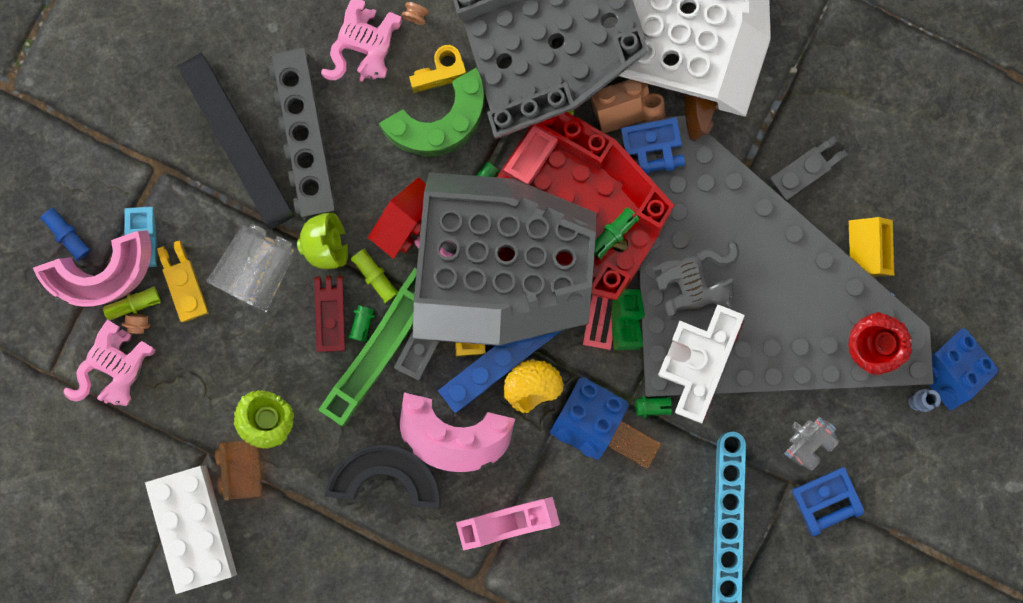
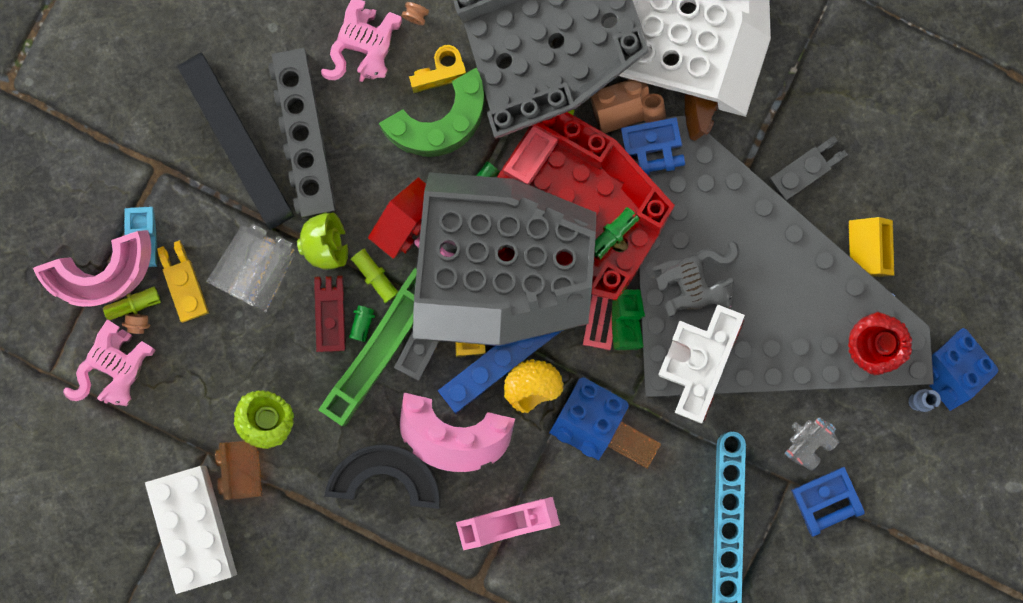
(65, 234): blue pin -> none
(653, 406): green pin -> none

